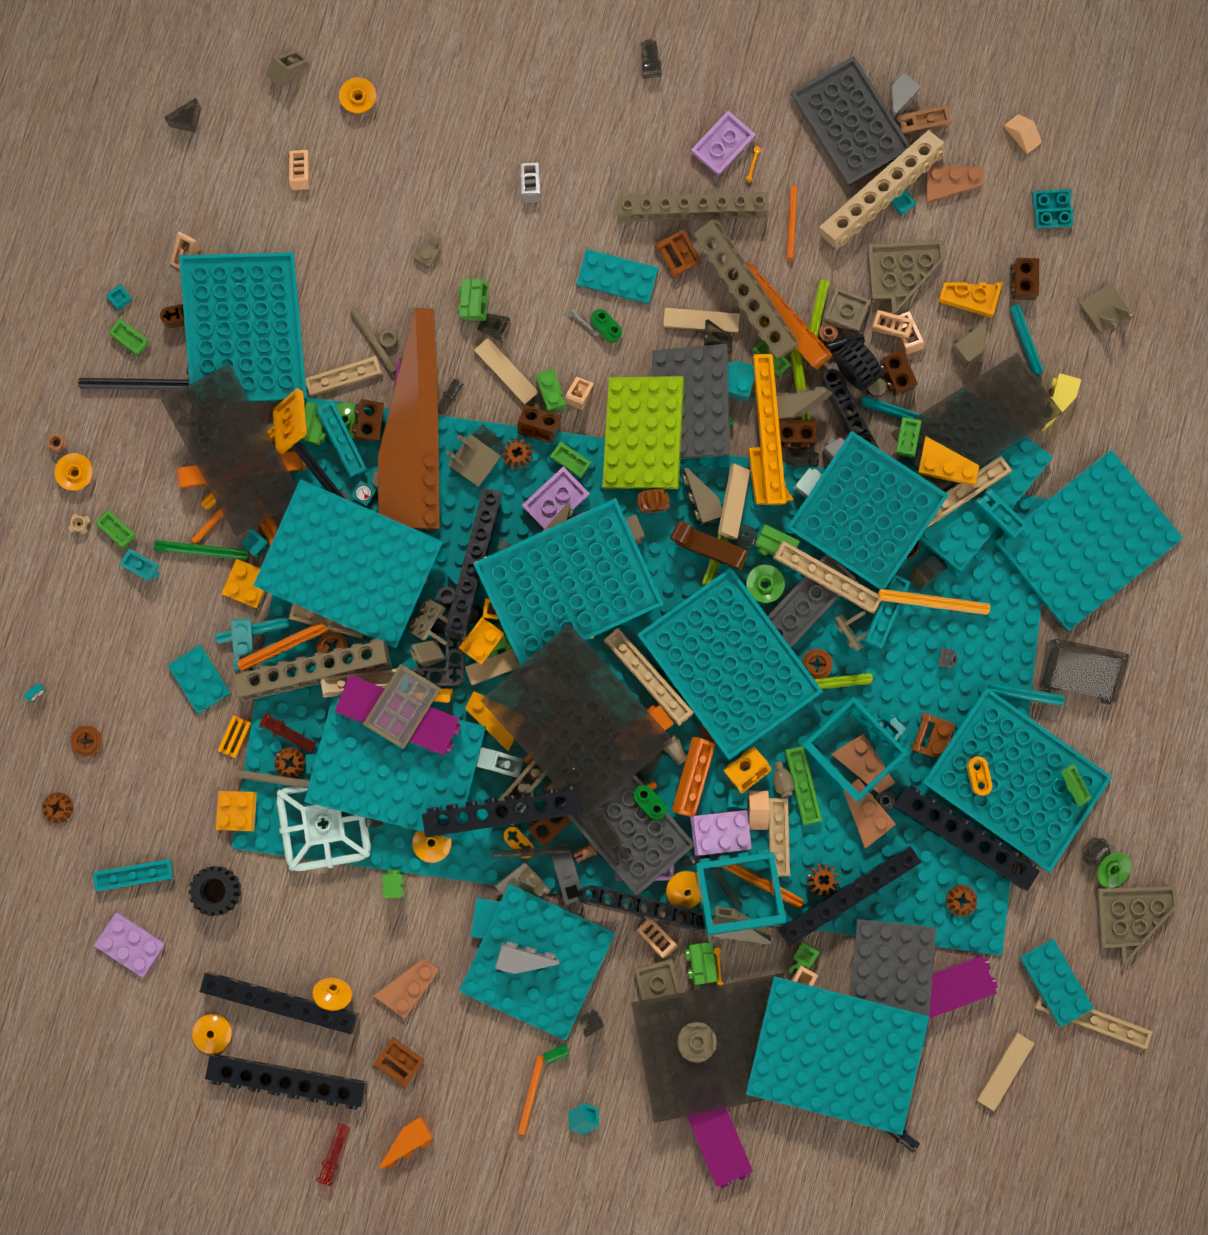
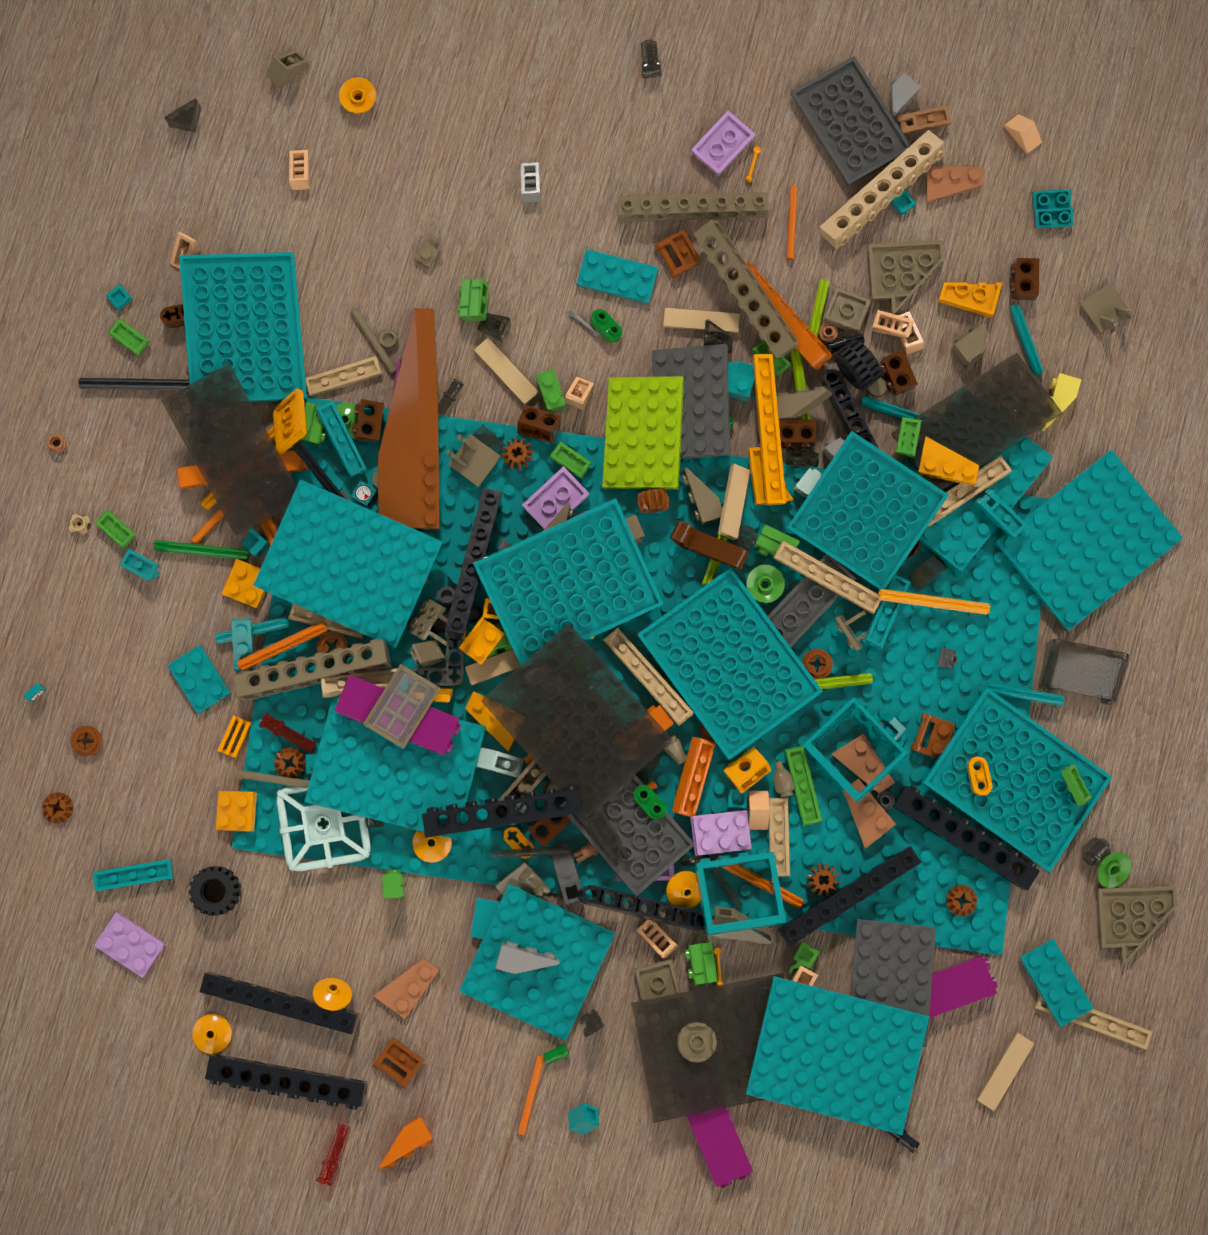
(65, 468): light orange dish -> none

